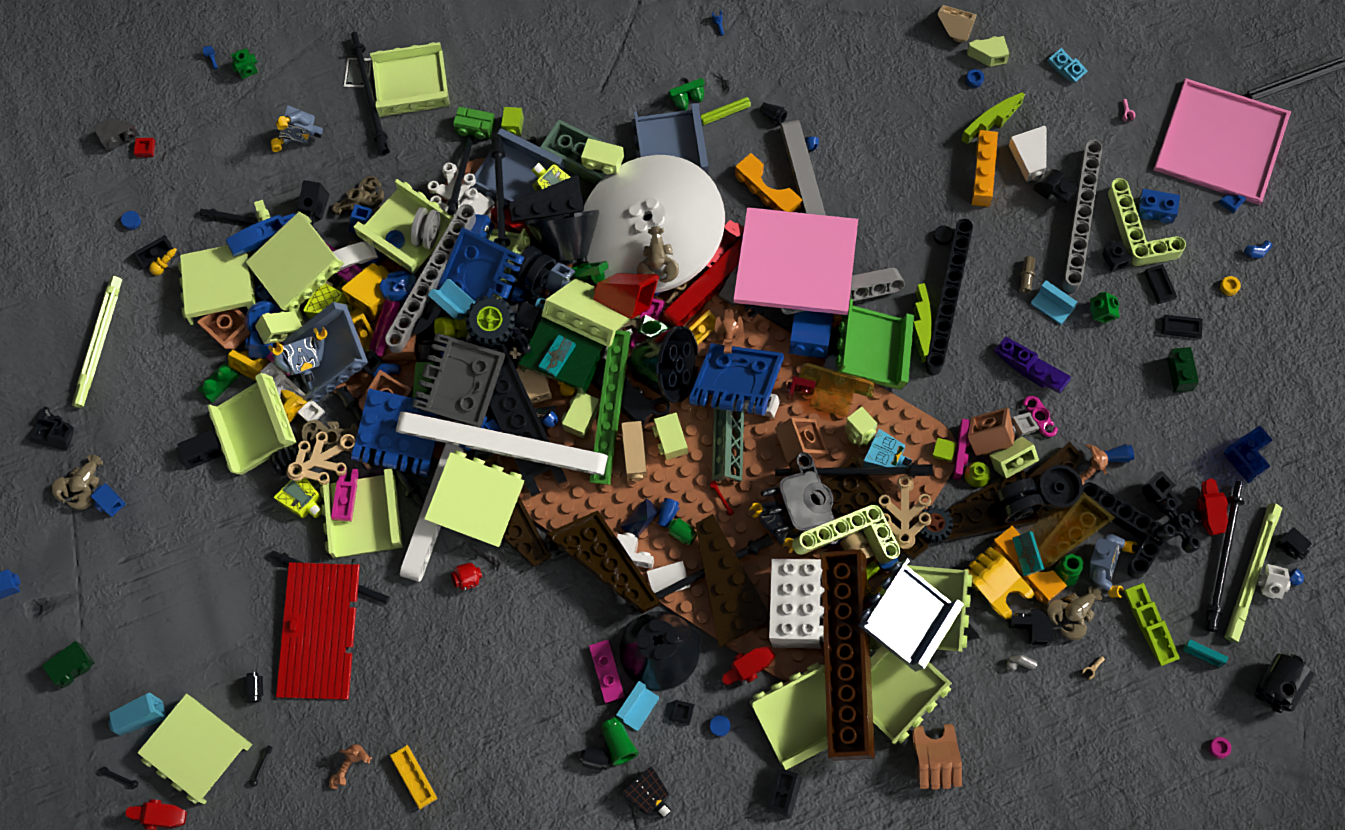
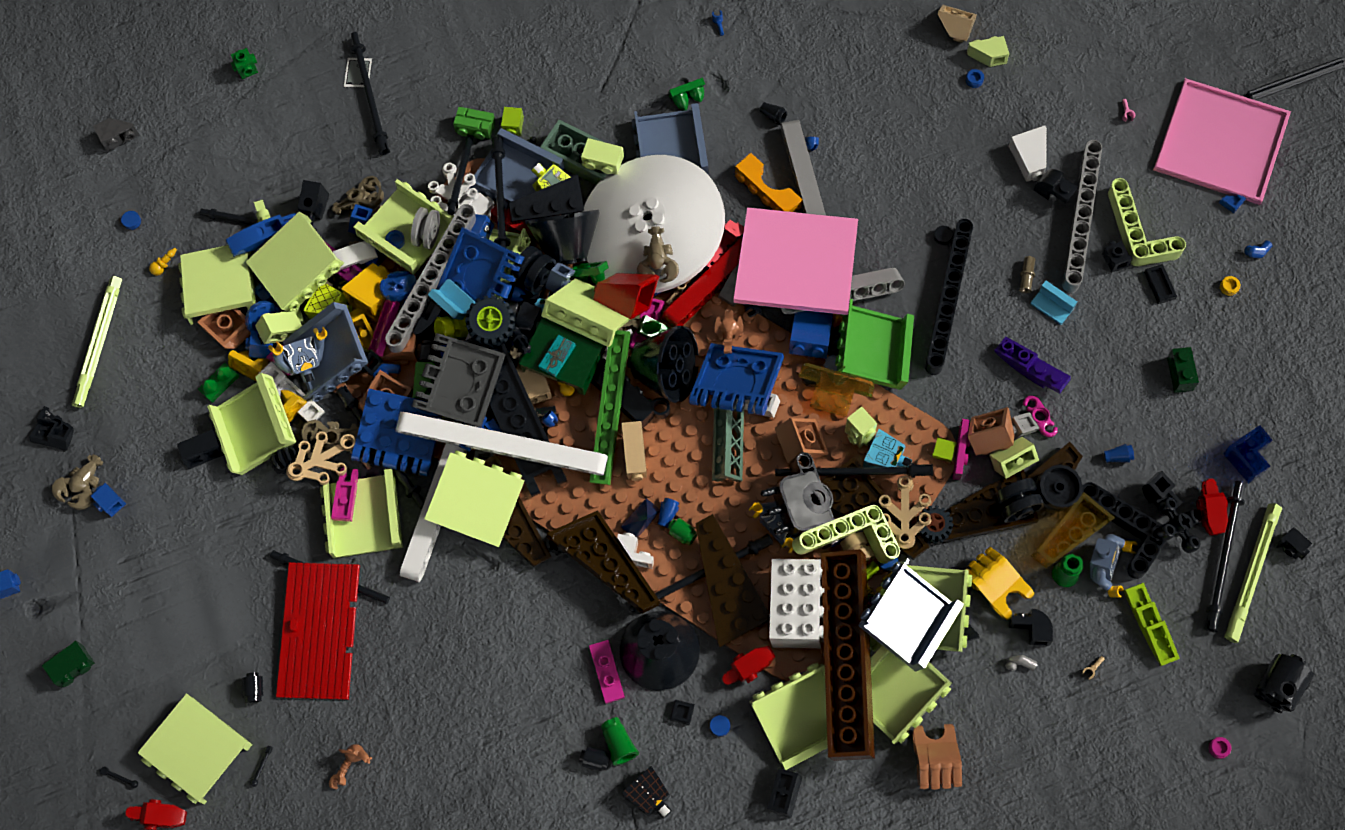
(137, 714): medium azure slope -> none
(144, 147): red tile -> none
(152, 251): black slope -> none
(209, 51): blue hand -> none
(295, 126): sand blue torso -> none
(300, 498): torso -> none
(410, 79): yellowish green panel -> none
(413, 777): yellow plate -> none
(466, 576): red head -> none
(580, 415): yellowish green brick -> none
(637, 706): medium azure panel -> none
(666, 576): white sticker -> none
(671, 436): yellowish green brick -> none
(702, 325): yellow slope -> none
(714, 485): red hinge -> none
(725, 110): lime axle -> none
(801, 385): dark red bracket -> none
(922, 325): lime slope -> none
(977, 474): lime cone -> none
(985, 168): light orange arch -> none
(996, 115): lime slope -> none
(1028, 553): teal tile -> none
(1044, 584): light orange arch -> none
(1069, 68): medium azure slope -> none
(1075, 611): dark tan animal -> none
(1098, 460): nougat piece -> none
(1104, 307): green brick -> none
(1158, 205): blue brick -> none
(1182, 326): black tile -> none
(1205, 653): teal tile -> none
(1274, 581): white brick -> none
(1296, 577): blue hinge -> none

